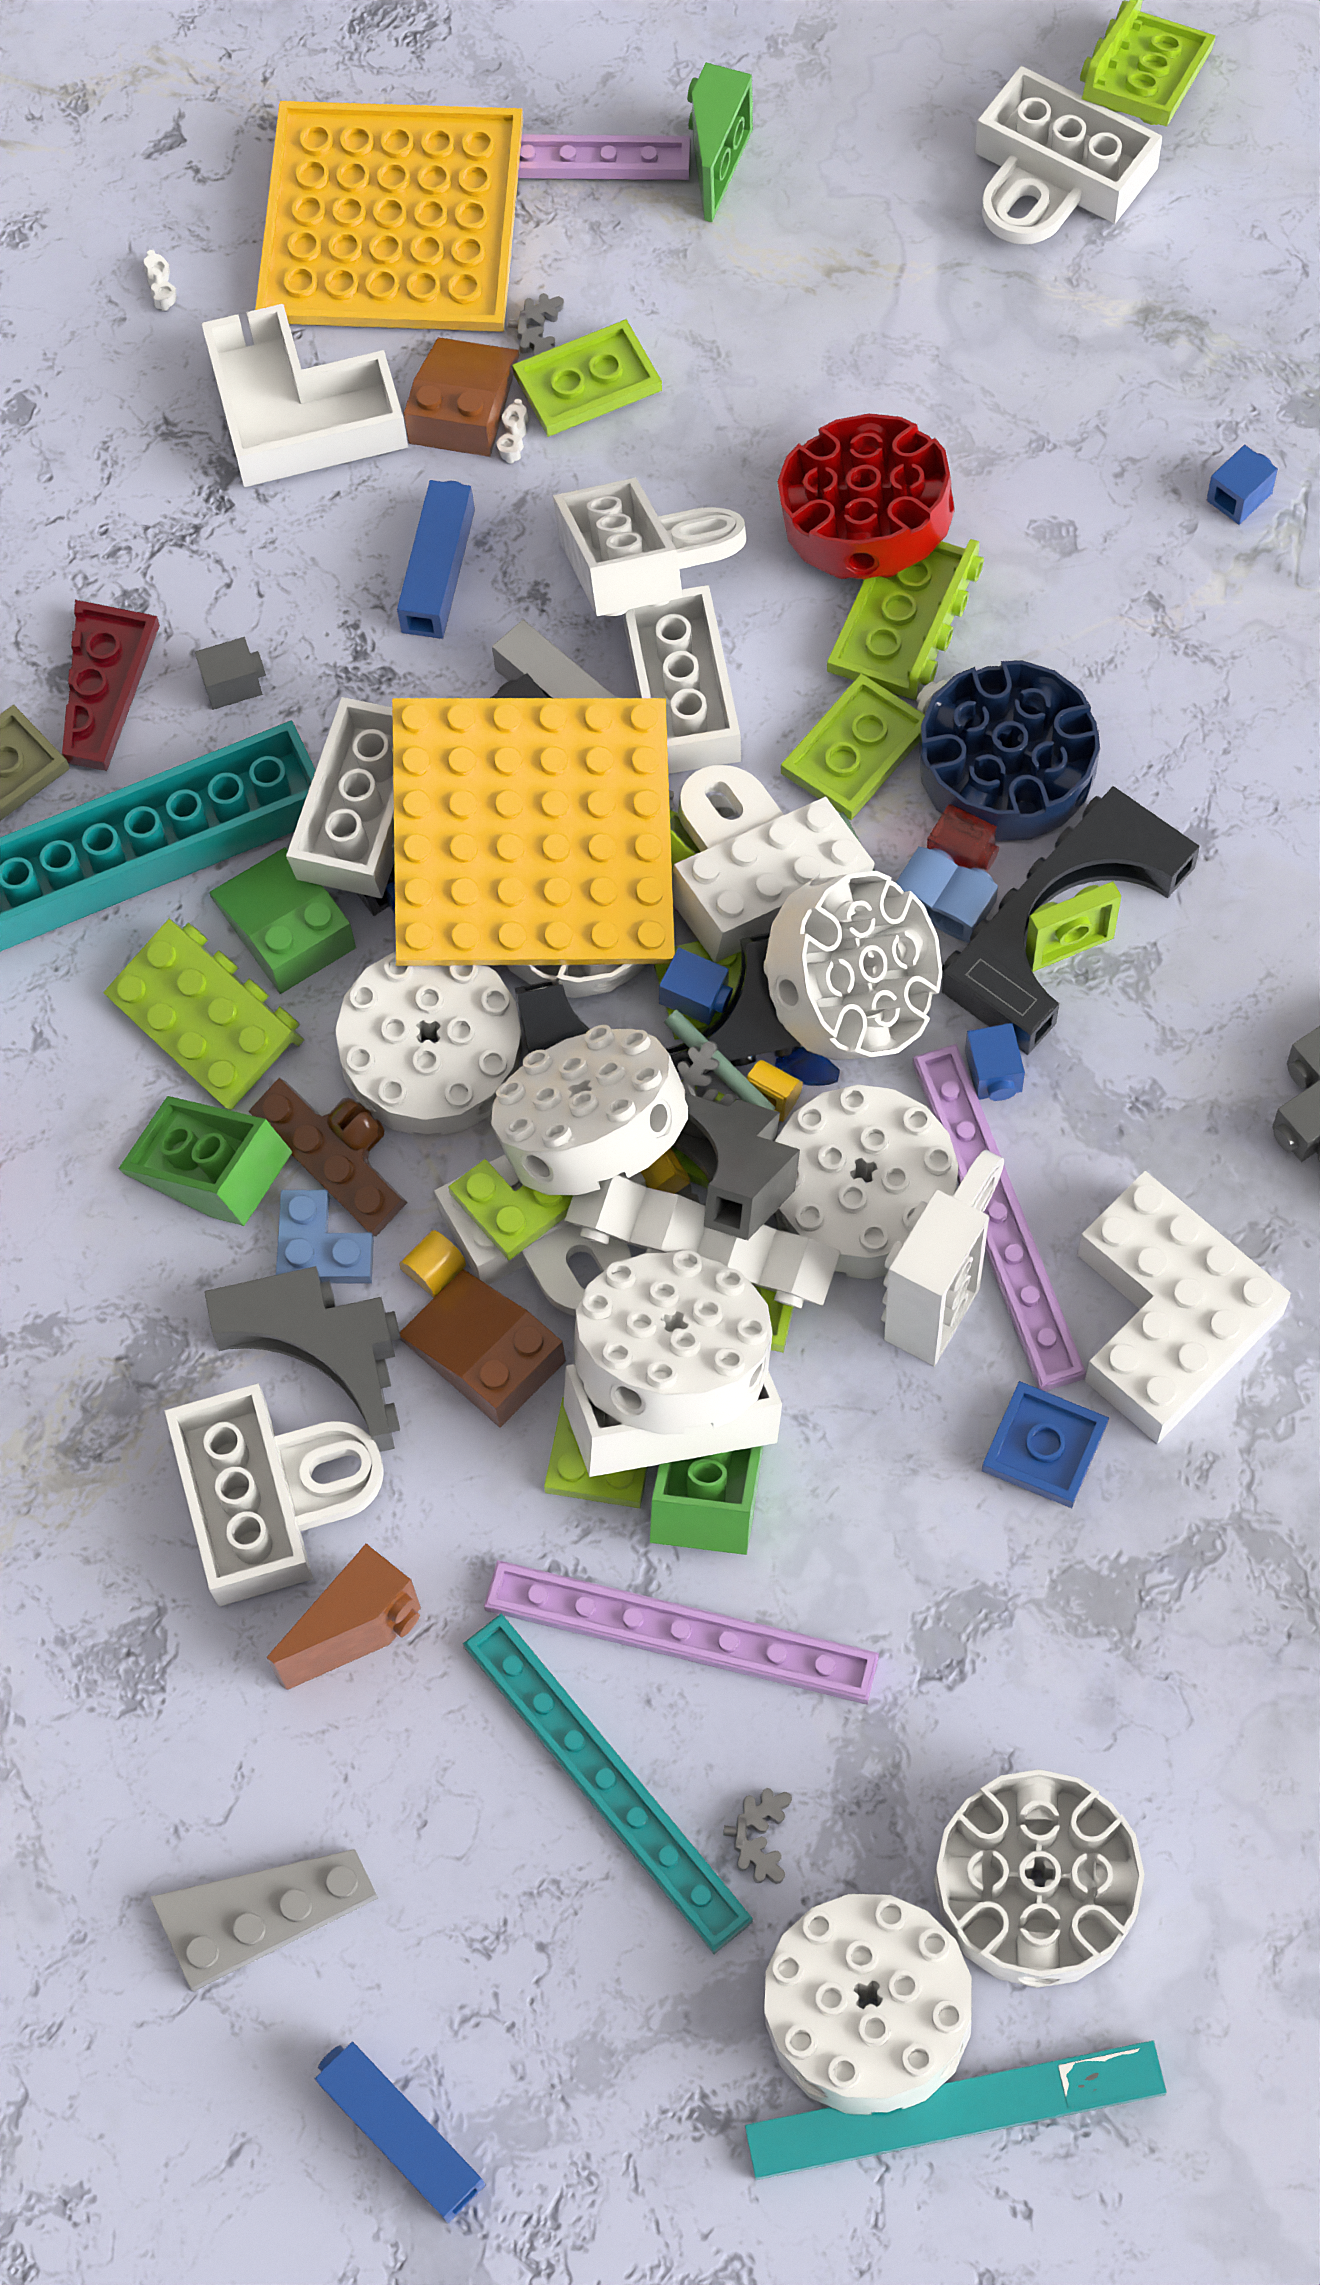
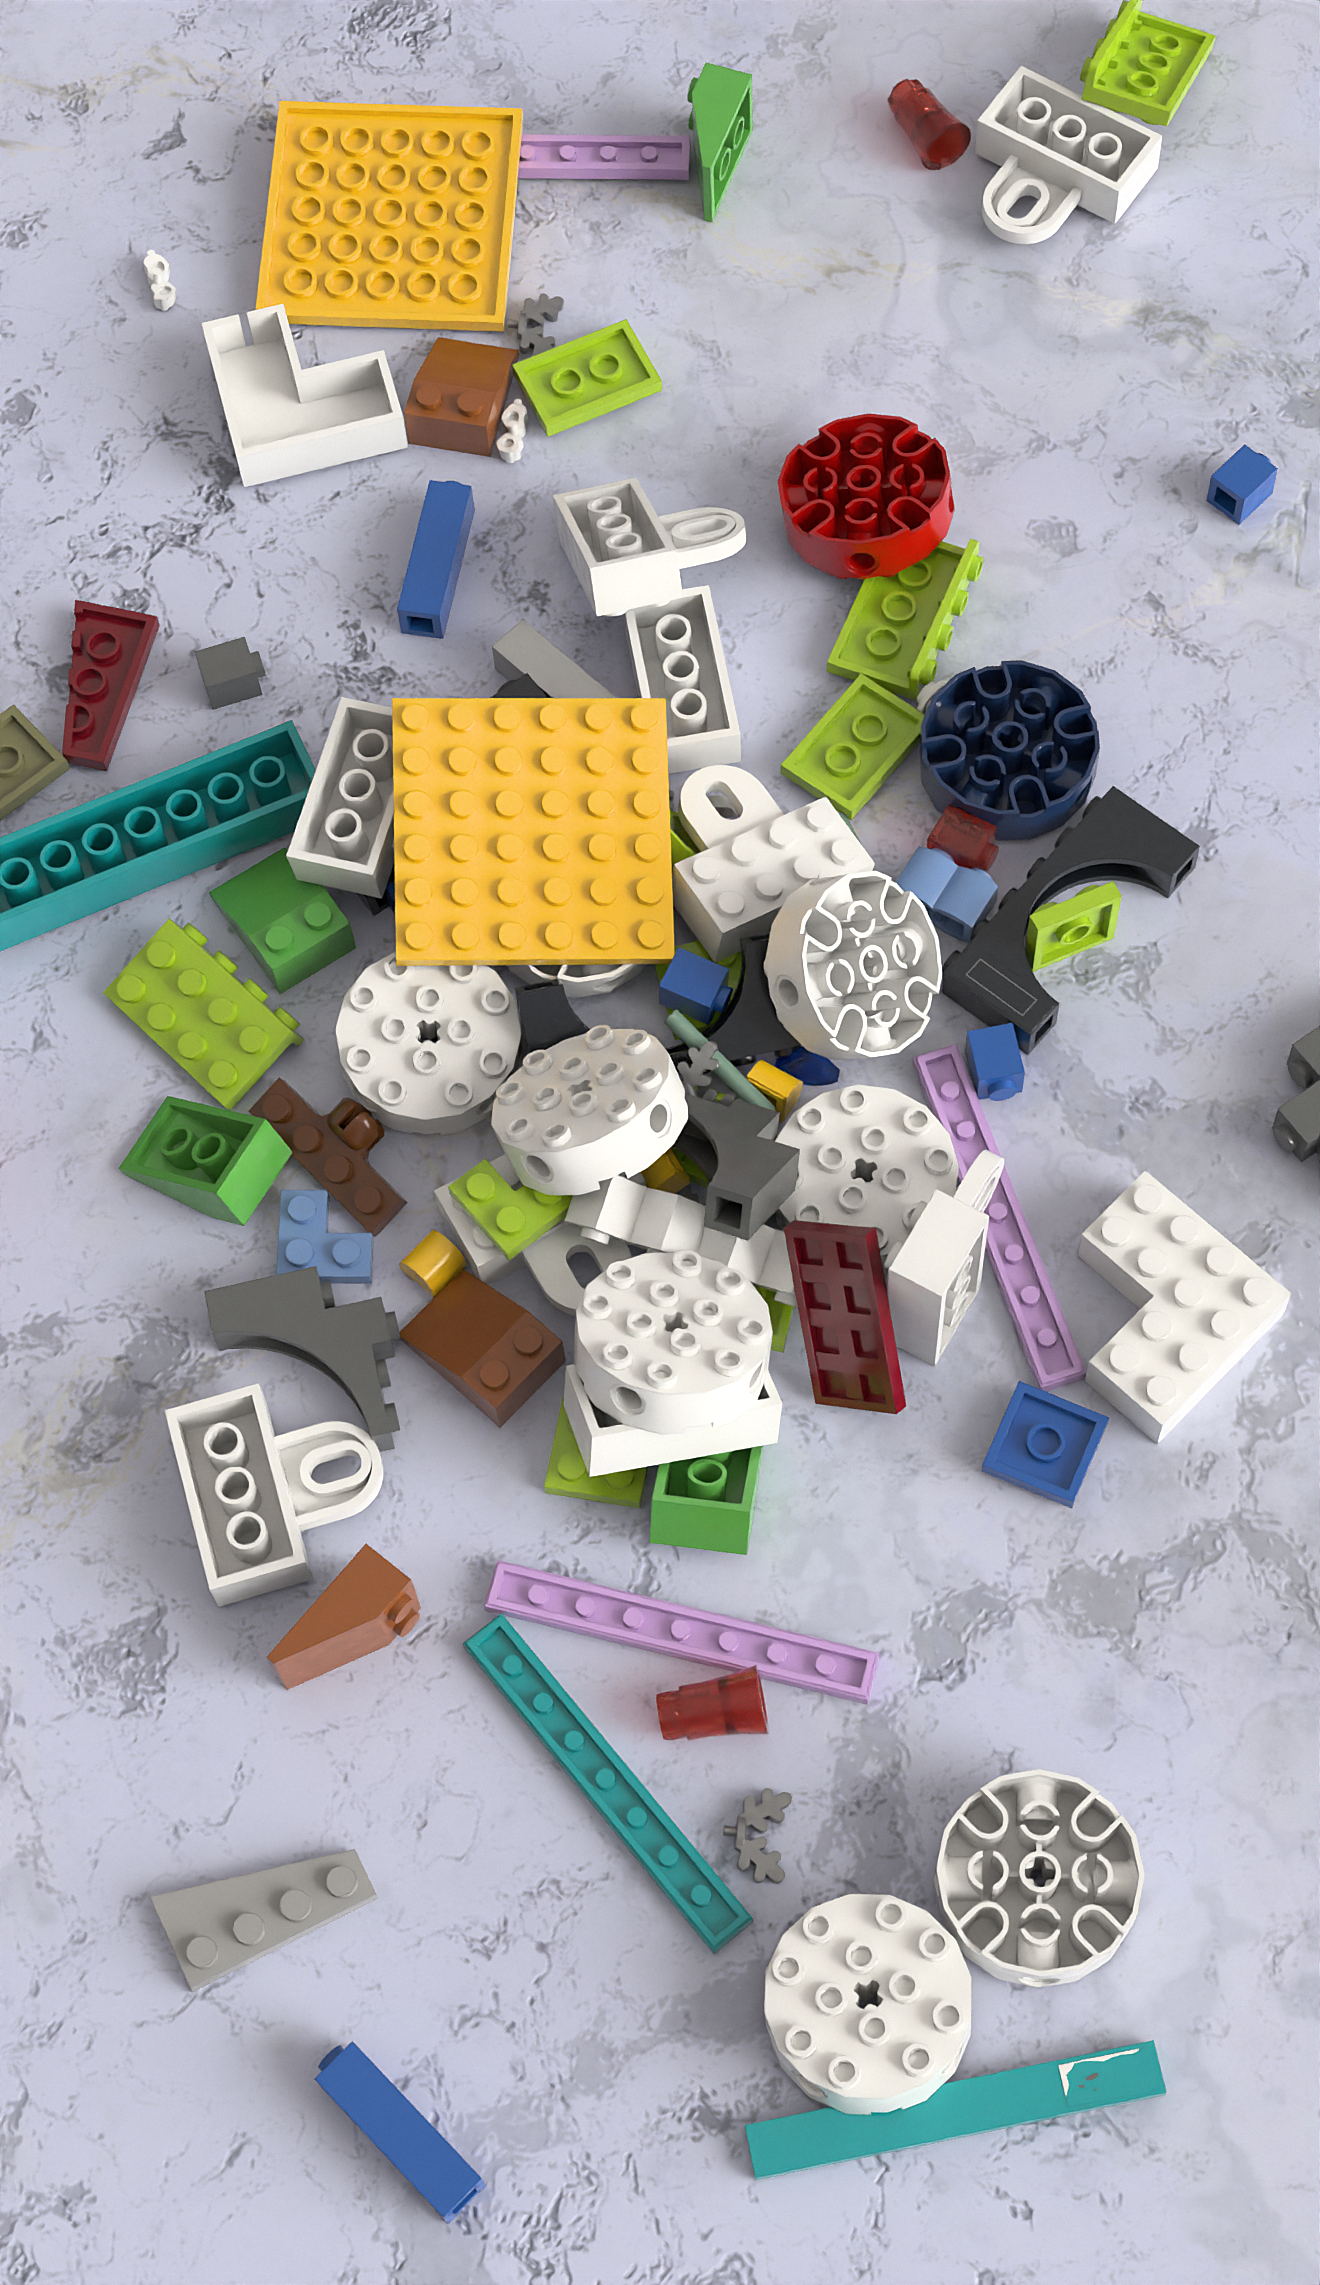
(714, 1707): none -> clear red plant
(845, 1316): none -> dark red plate
(928, 124): none -> clear red plant

